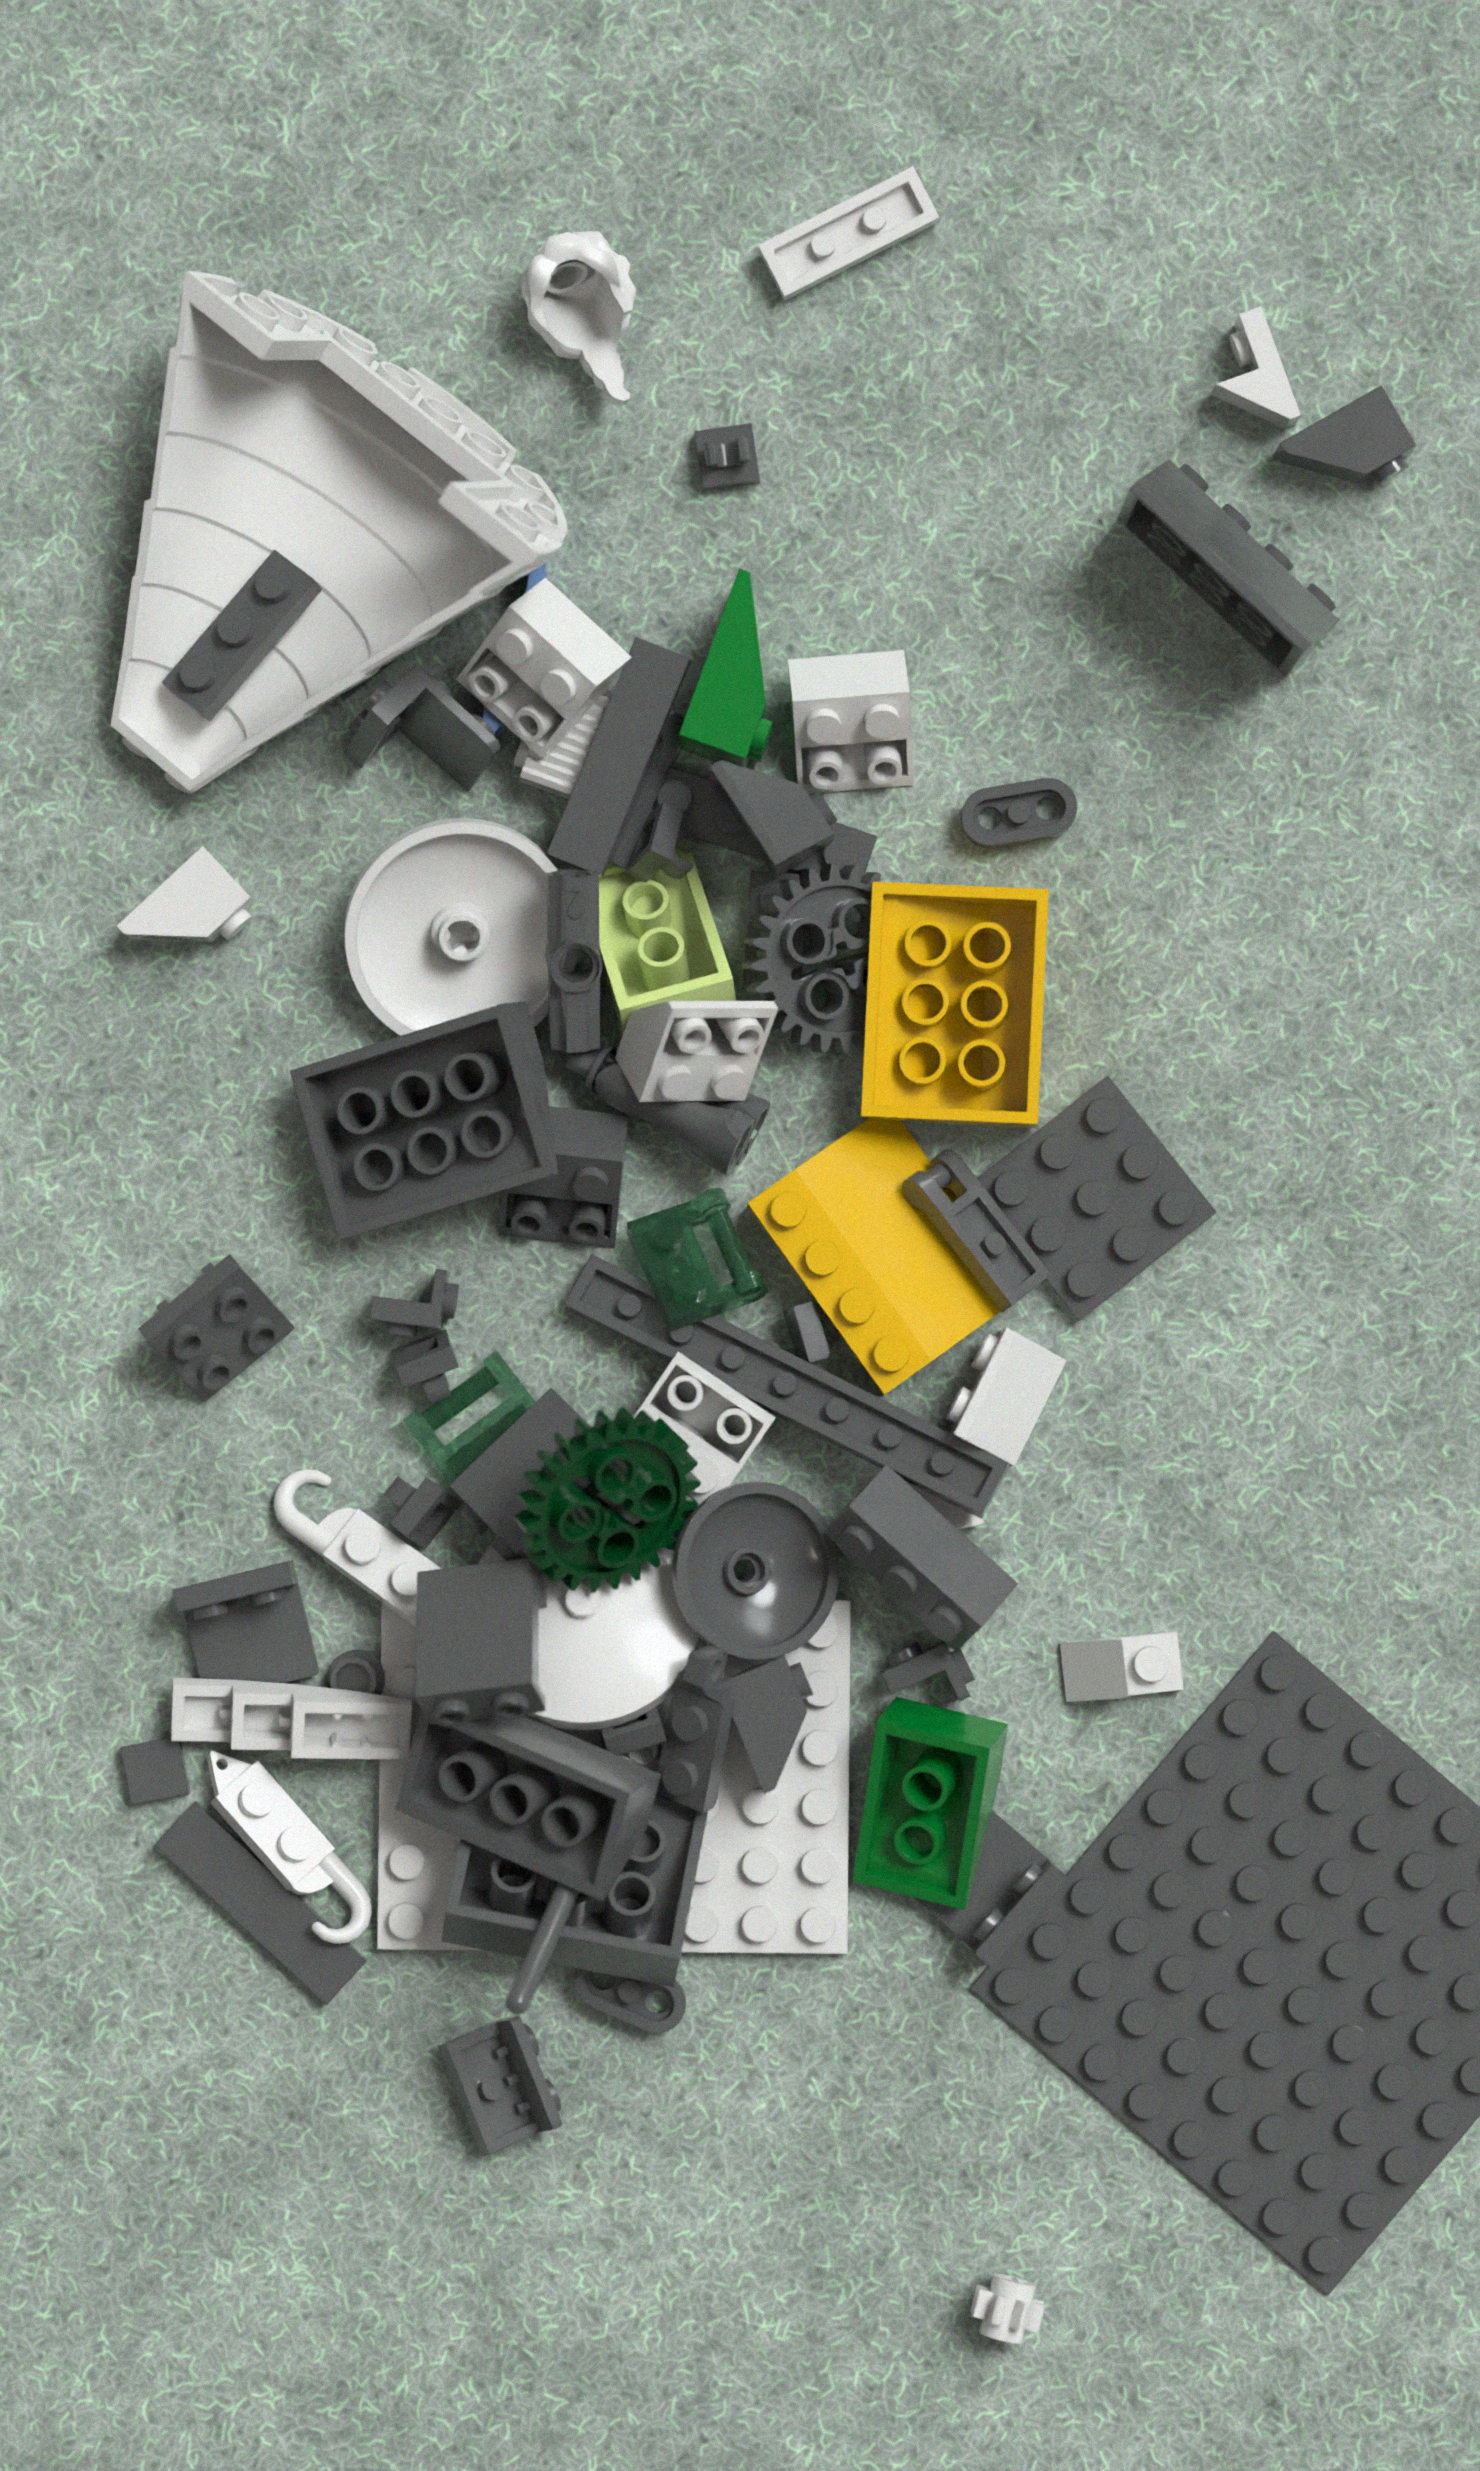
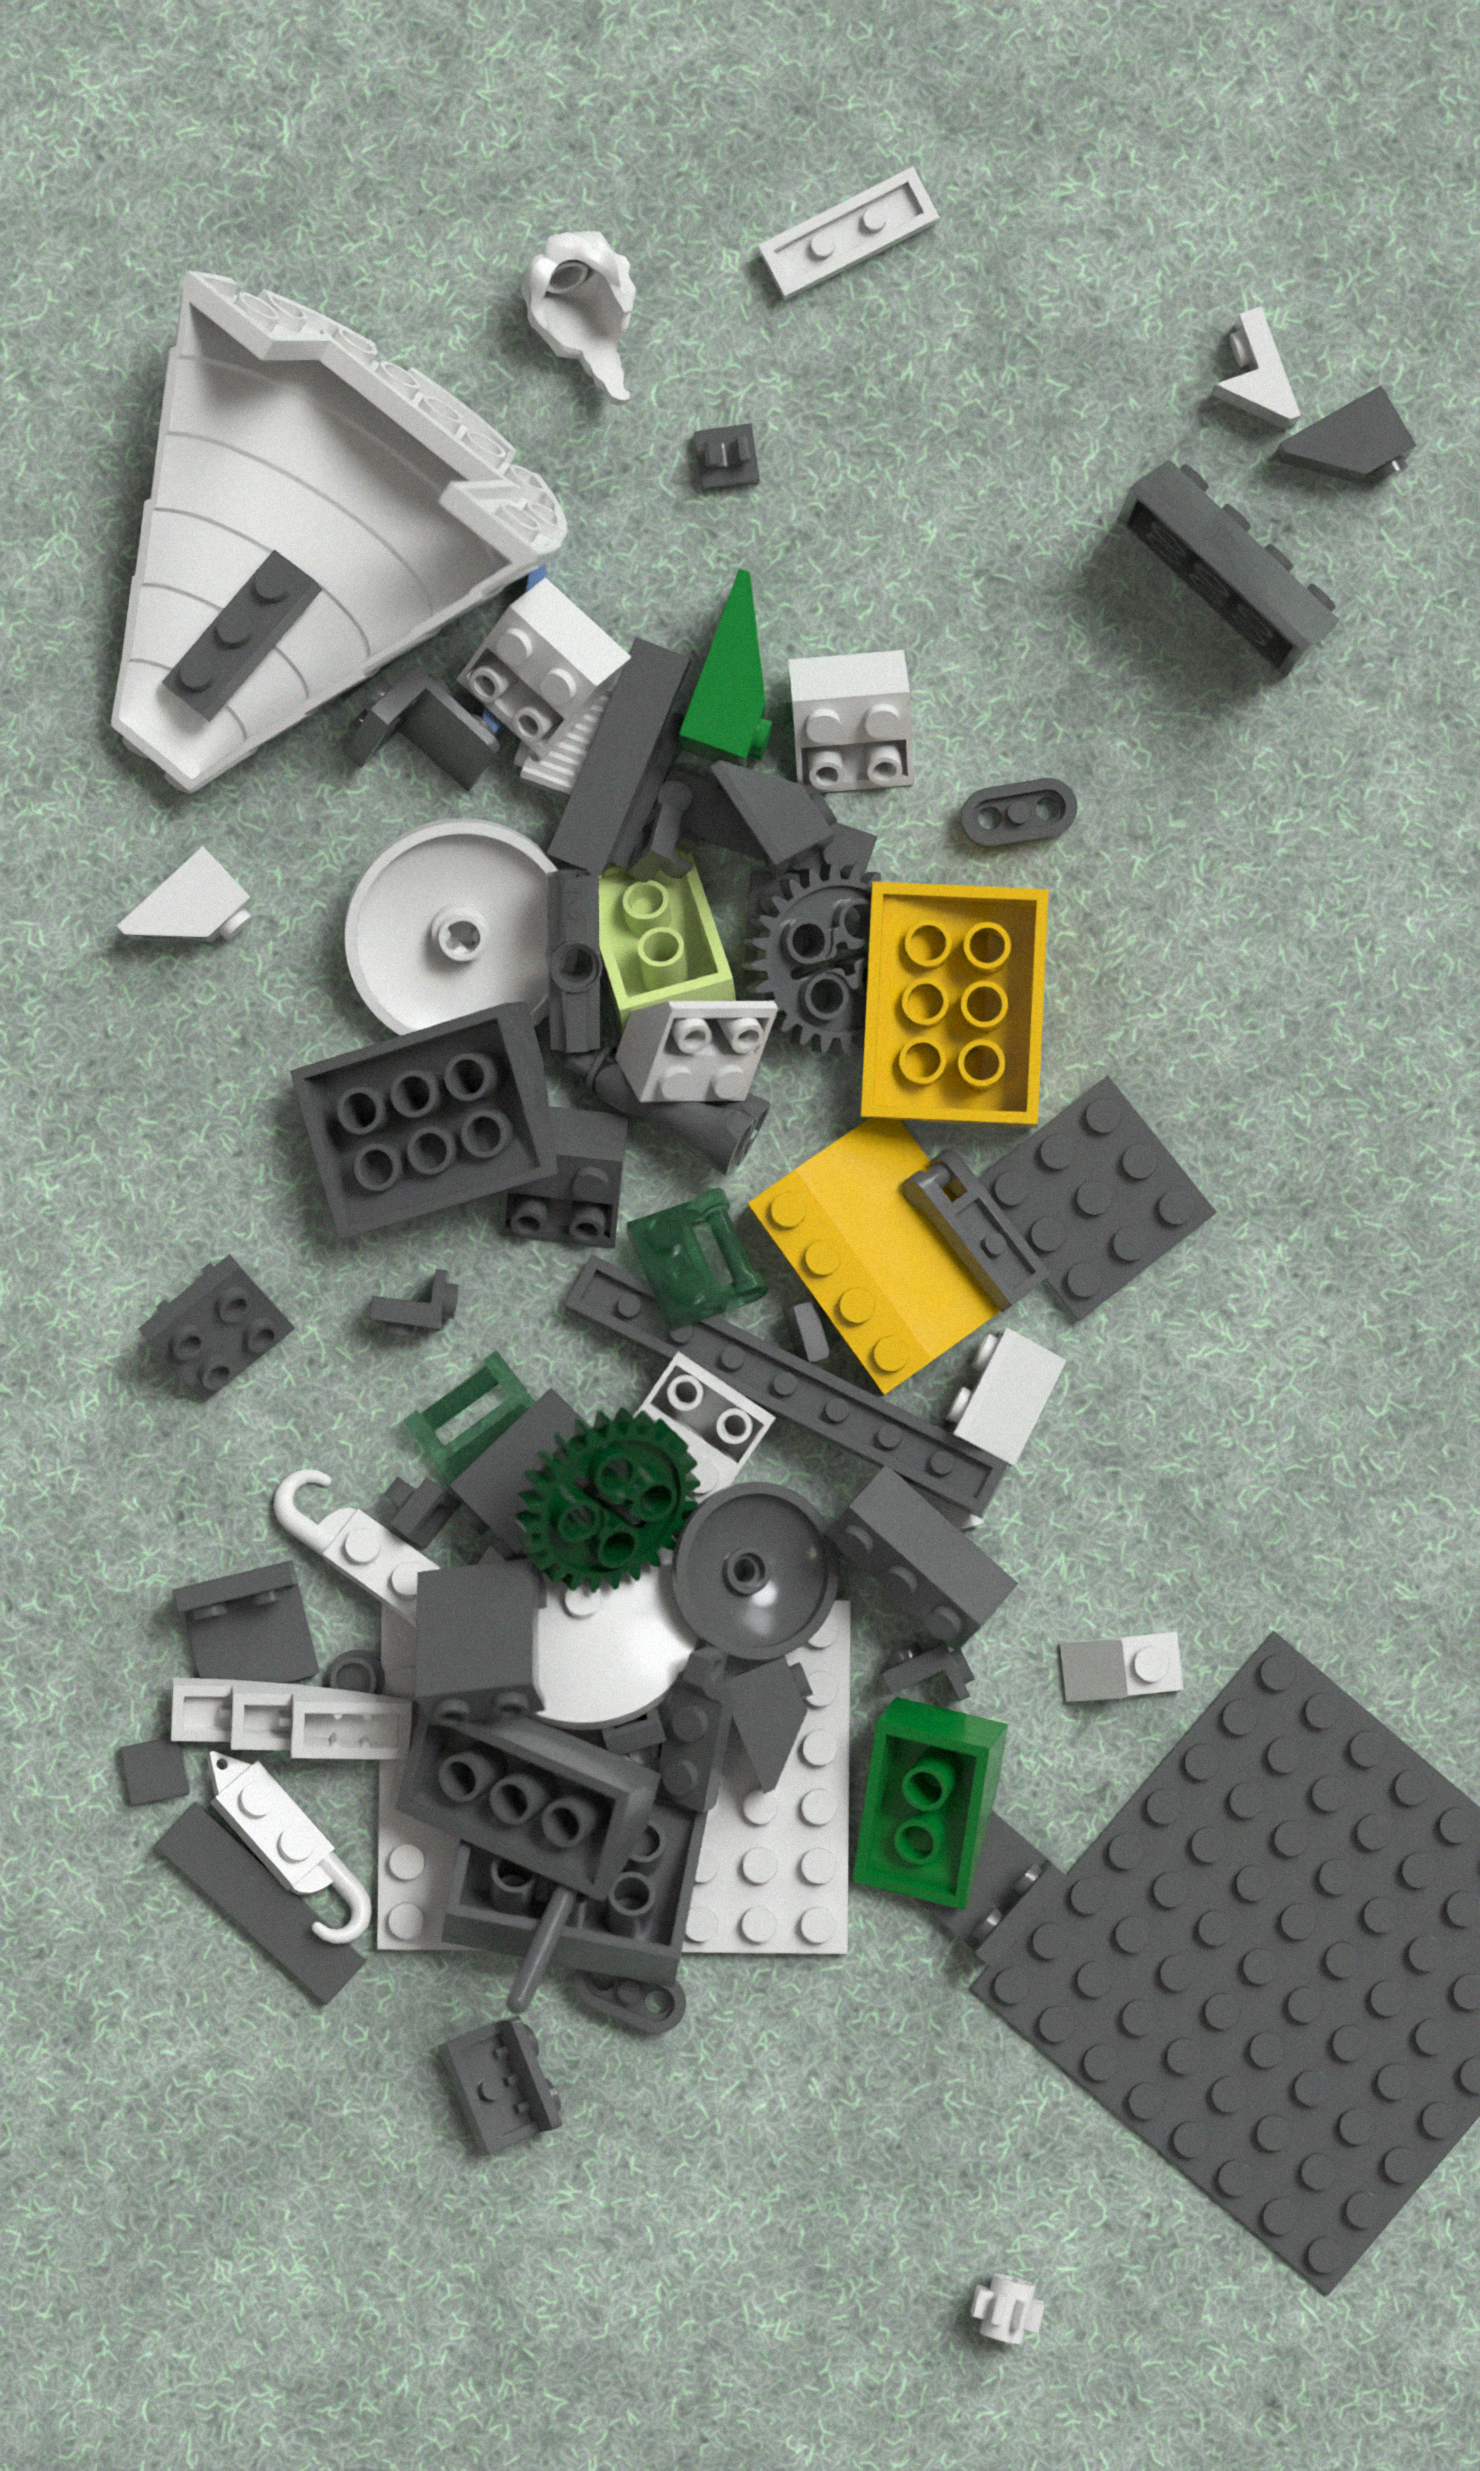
(426, 1363): dark grey tile -> none

